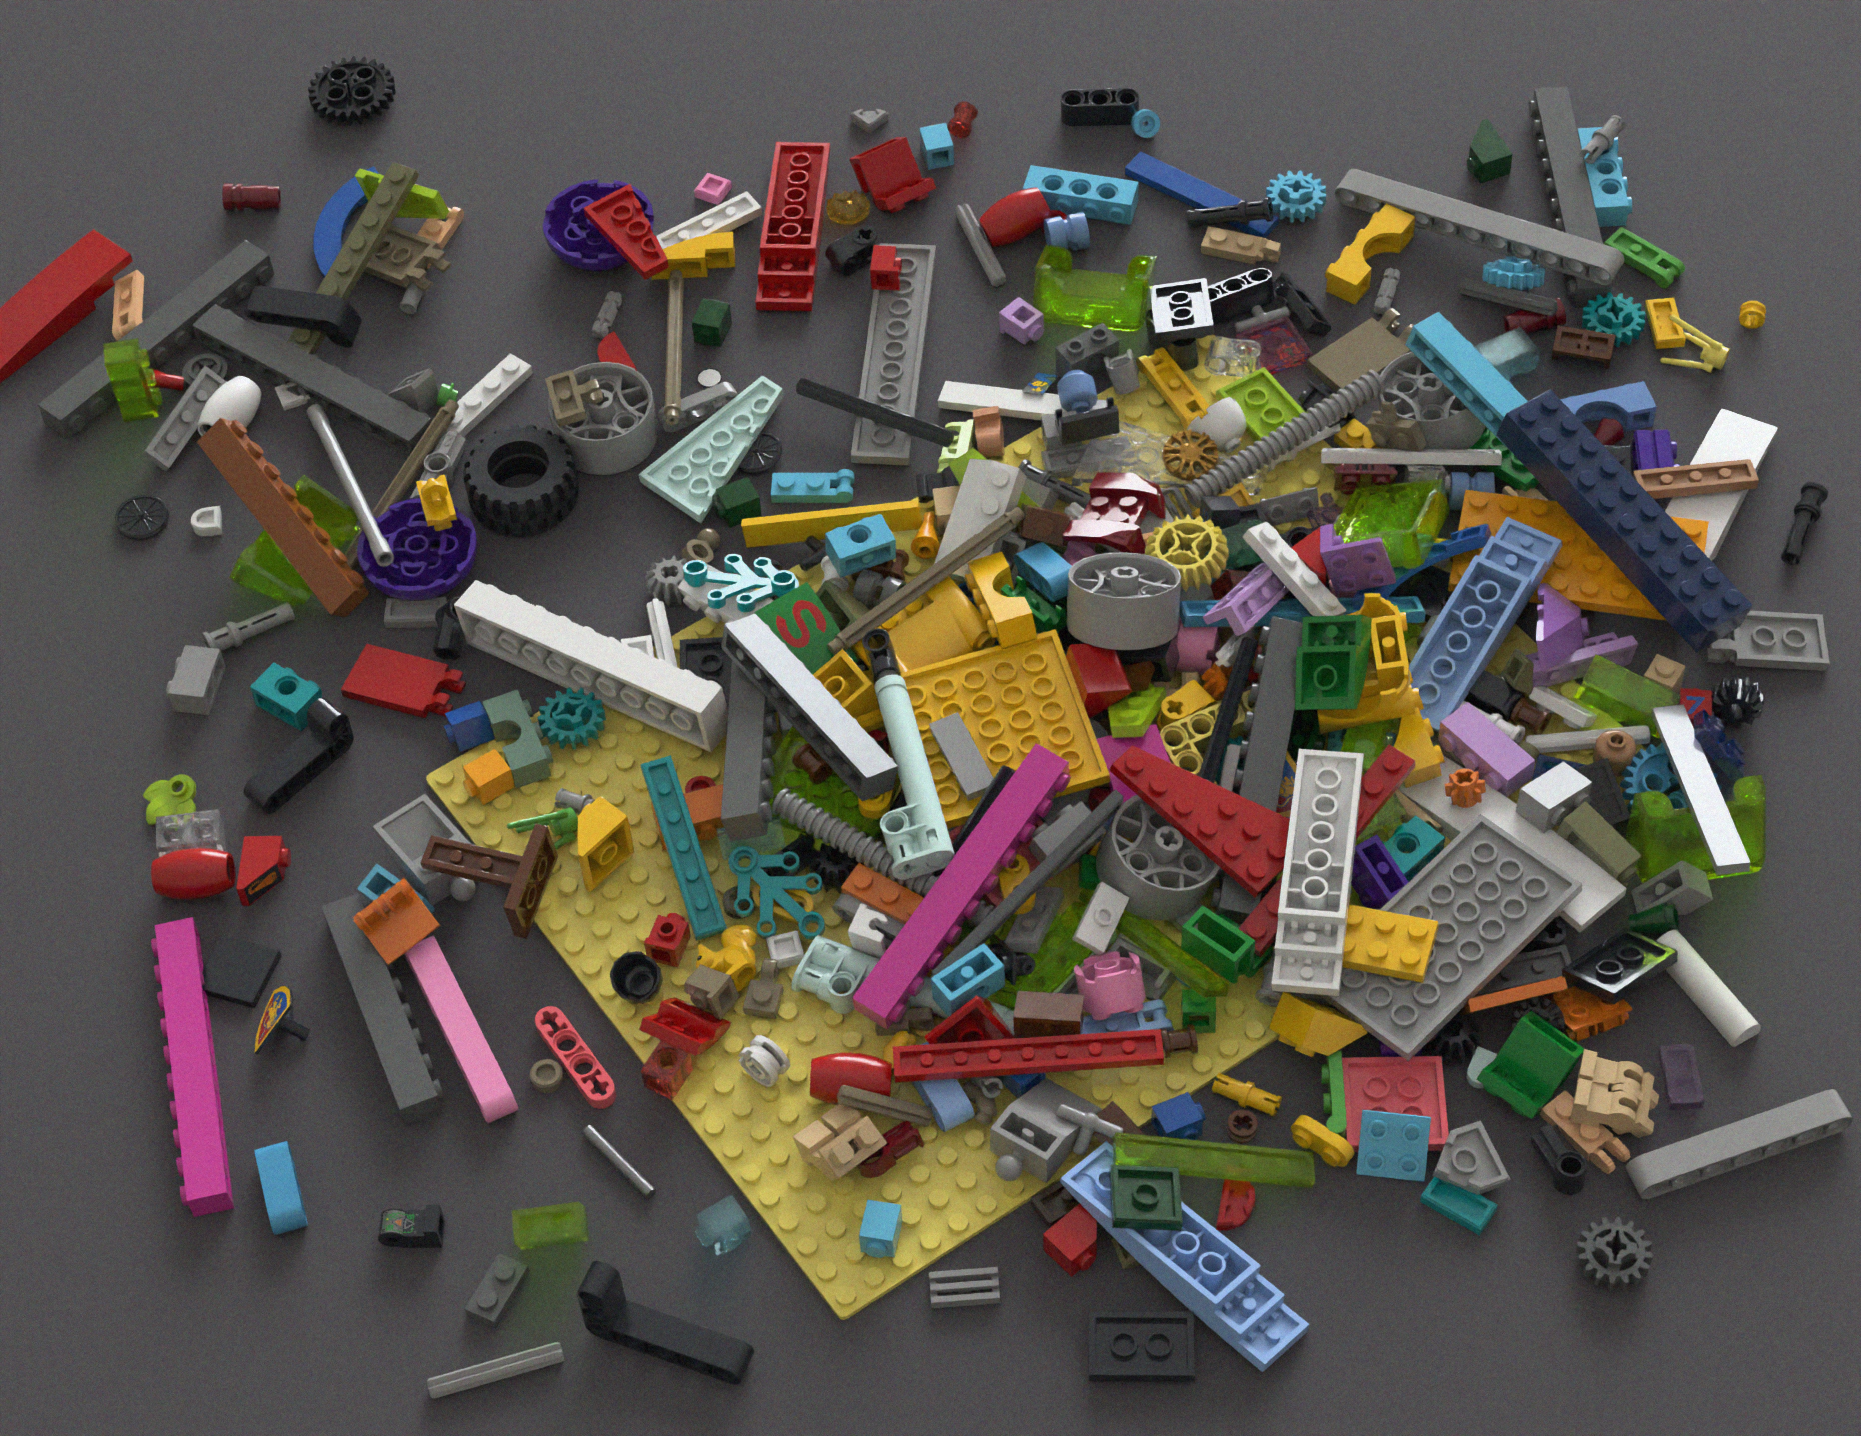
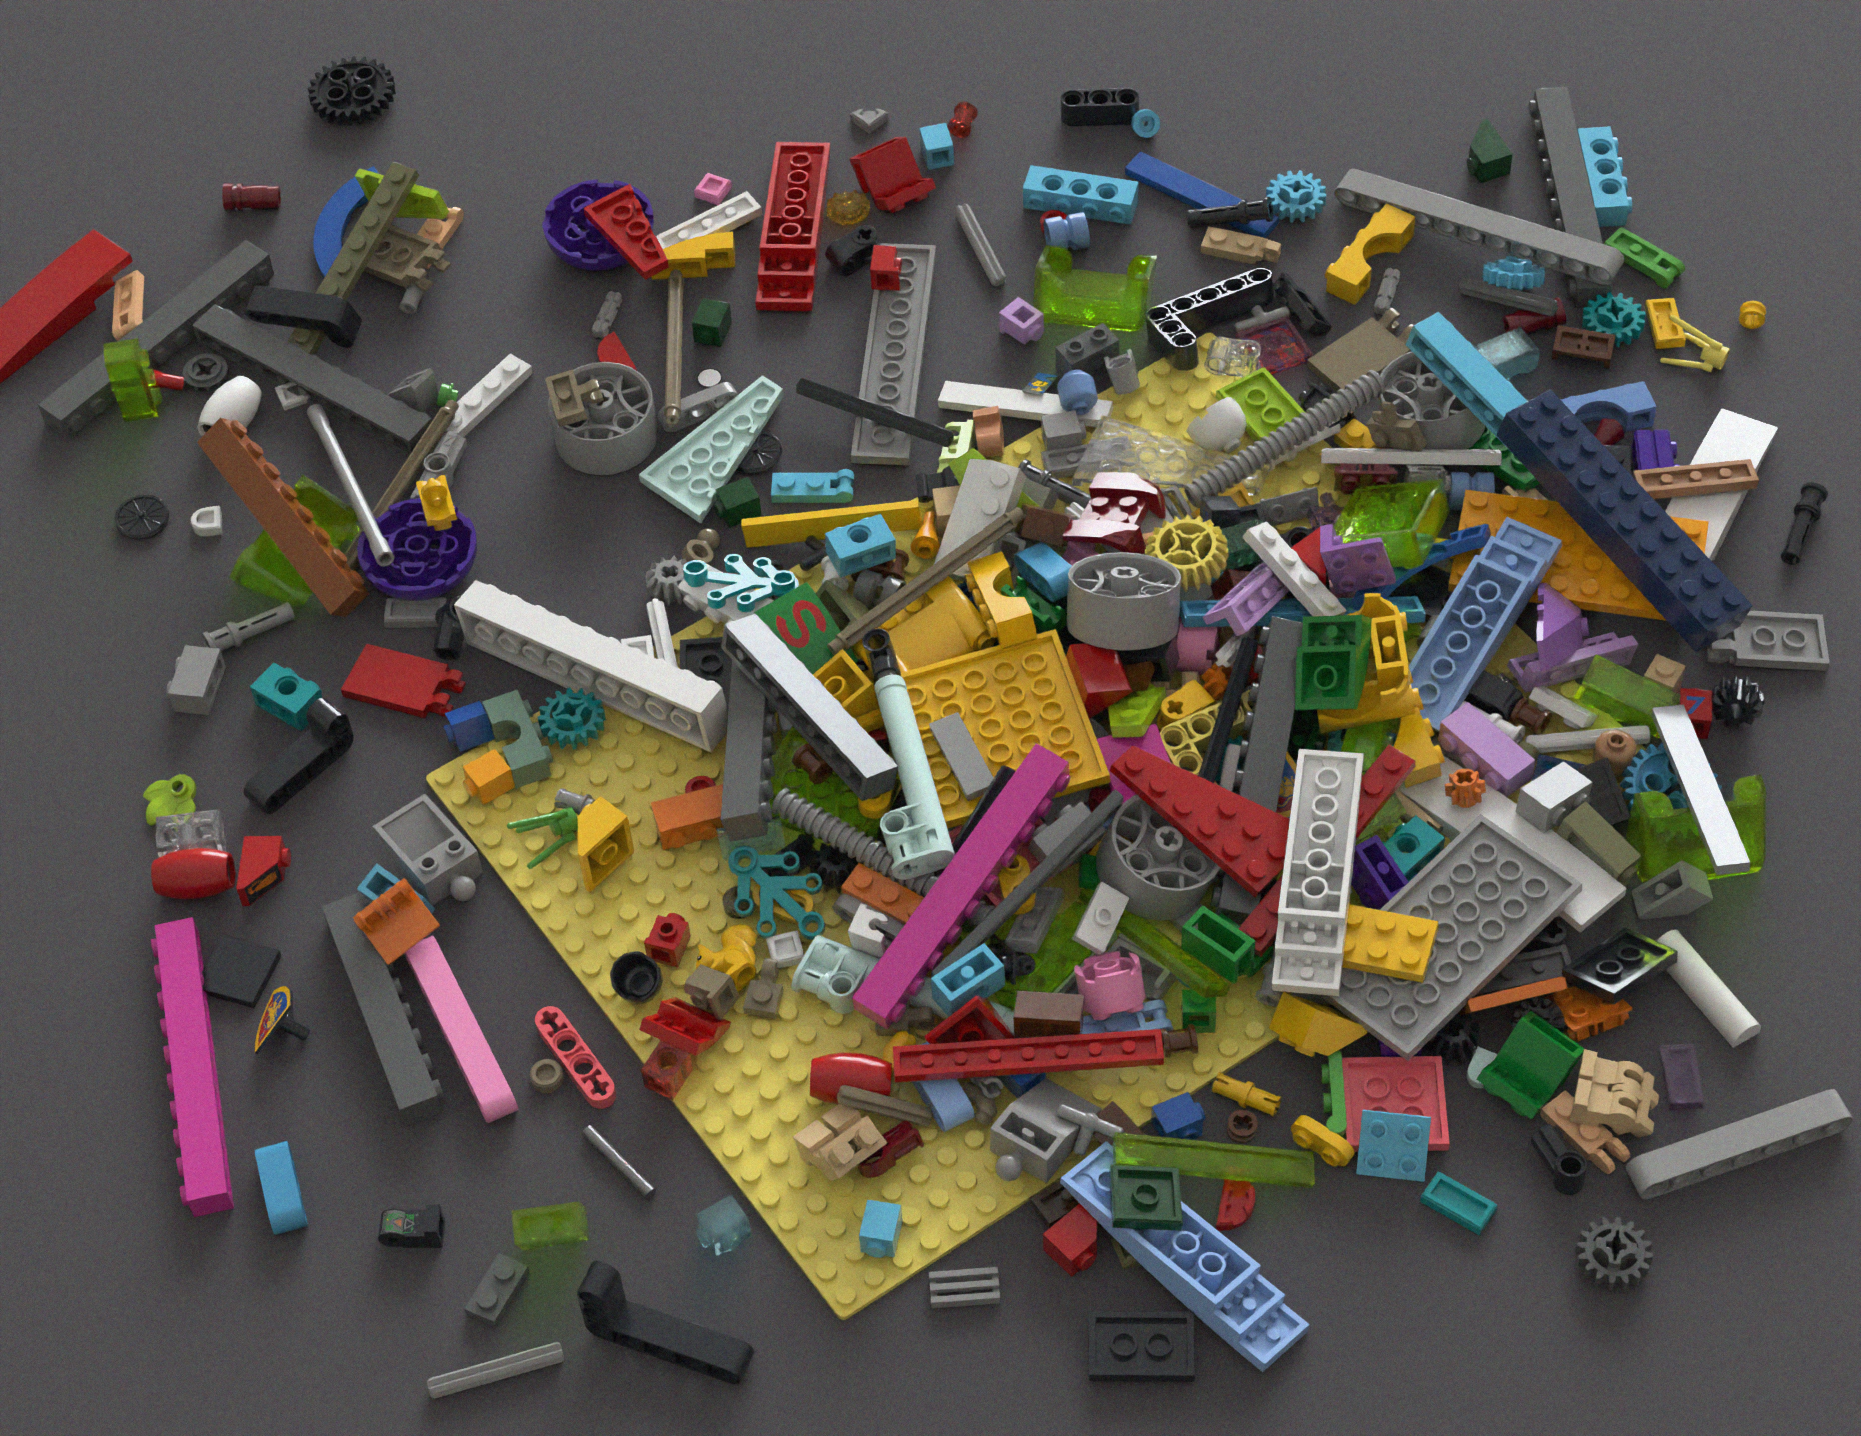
(182, 420): light grey plate -> none
(523, 875): reddish brown piece -> none
(527, 507): black tyre -> none
(683, 848): teal tile -> none
(764, 1060): white wheel -> none
(1015, 217): red piece -> none
(1088, 424): black hinge -> none
(1173, 385): yellow plate -> none
(1181, 310): plate -> none
(1189, 454): pearl gold wheel -> none
(1471, 1160): light grey plate -> none
(1519, 672): olive slope -> none
(1602, 139): light grey pin -> none
(1655, 920): dark green cone -> none
(1725, 752): clear blue plate -> none

